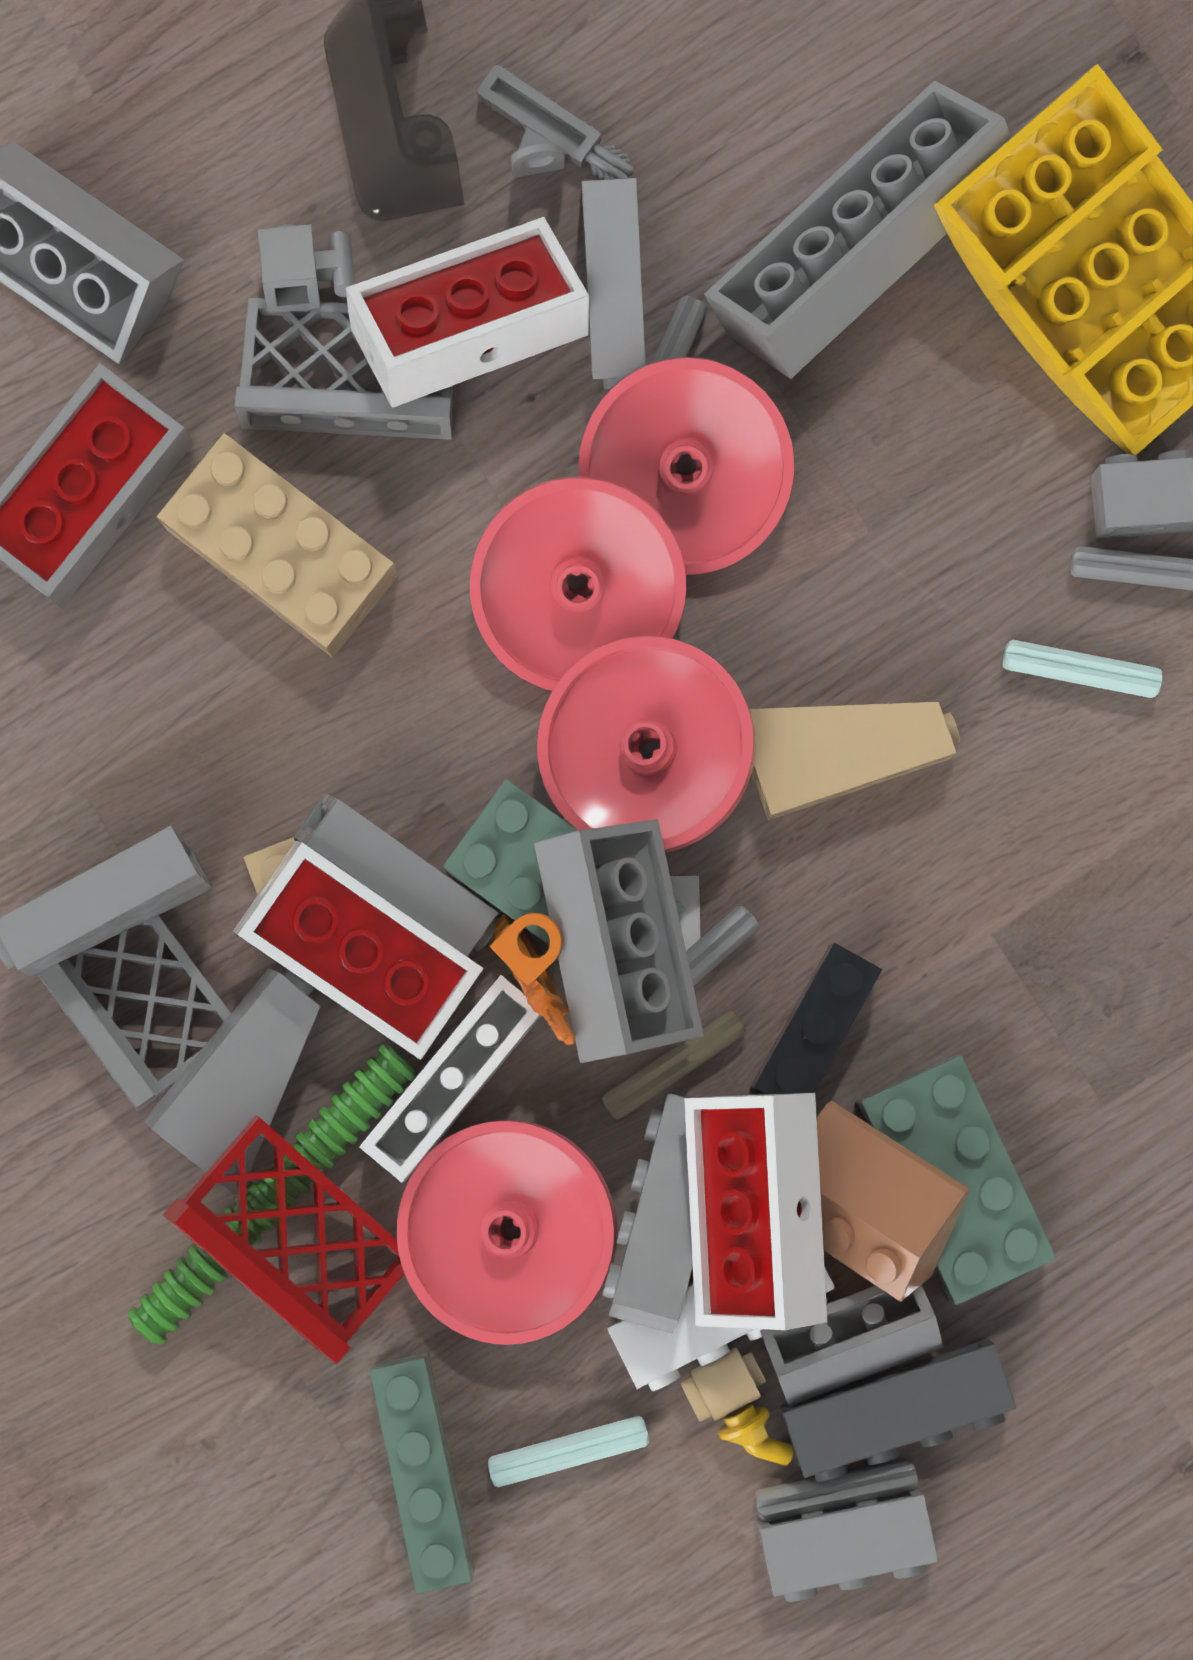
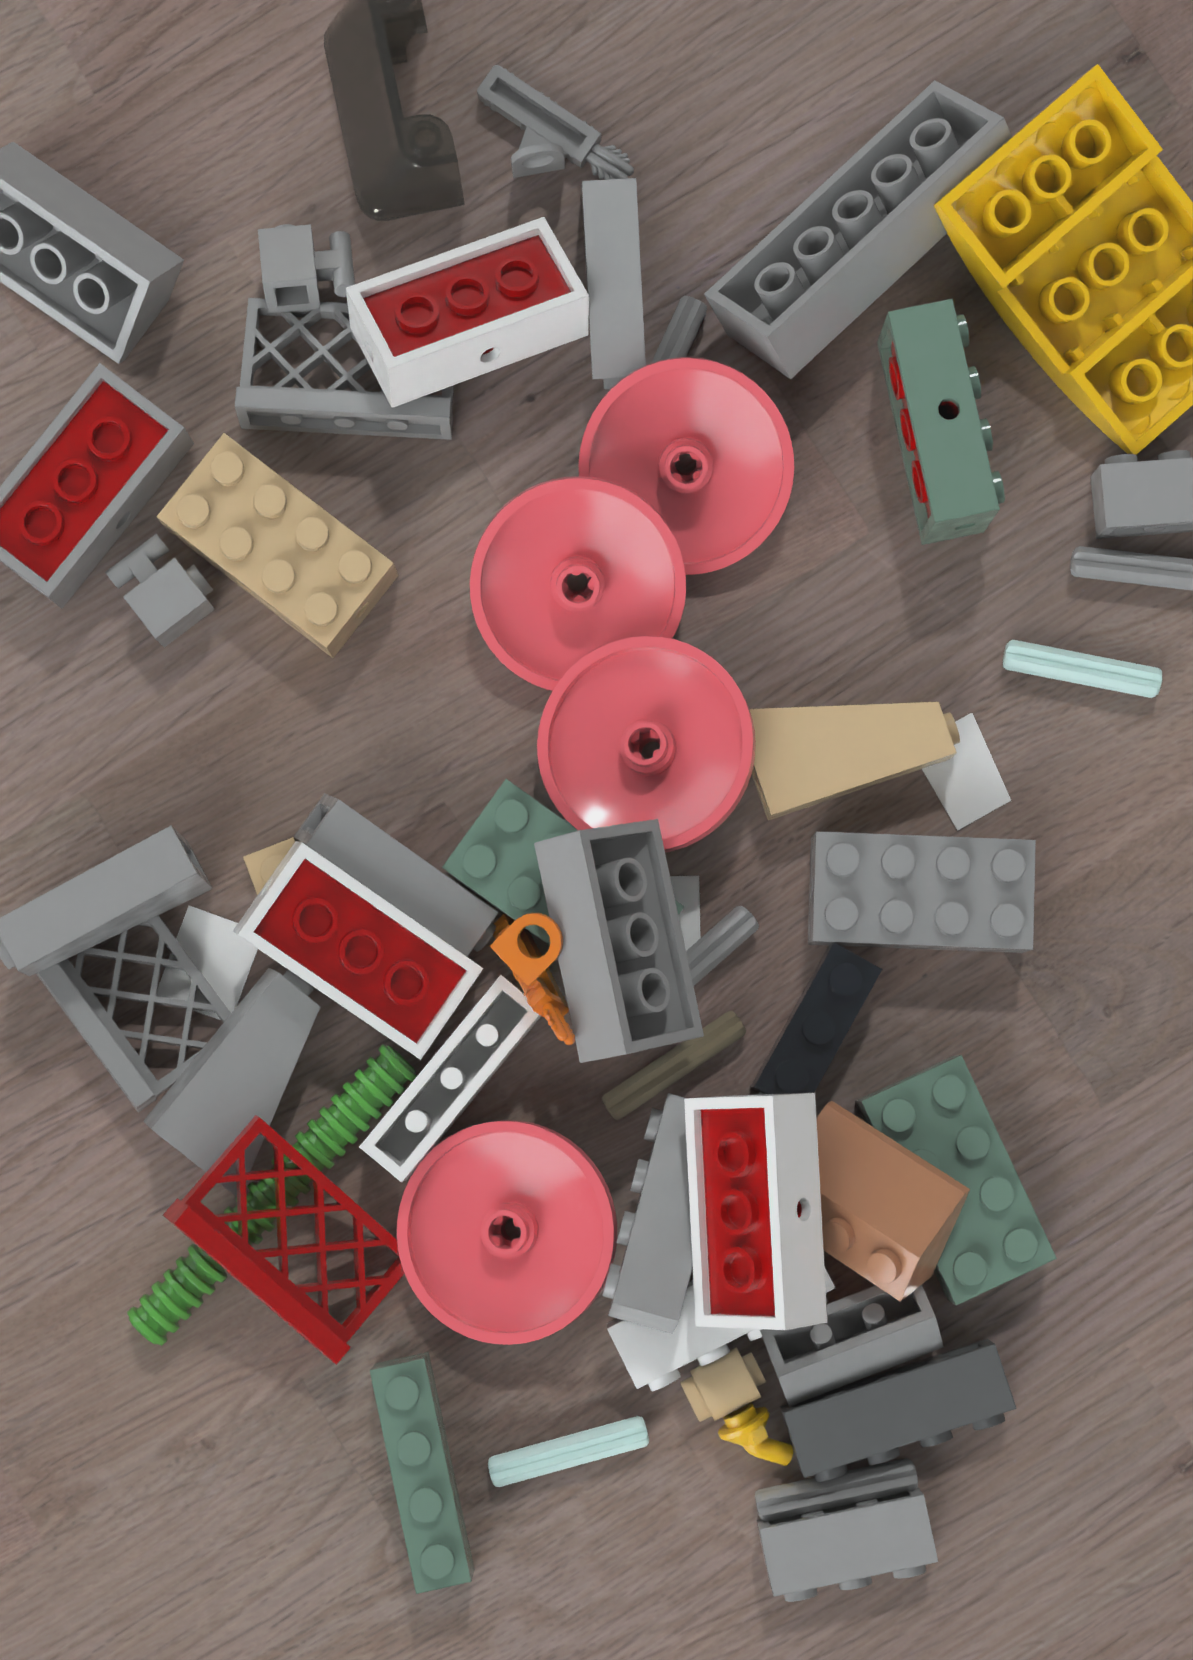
(166, 598): none -> light grey brick
(218, 955): none -> white sticker
(921, 892): none -> light grey brick
(939, 421): none -> sand green brick
(970, 780): none -> white sticker

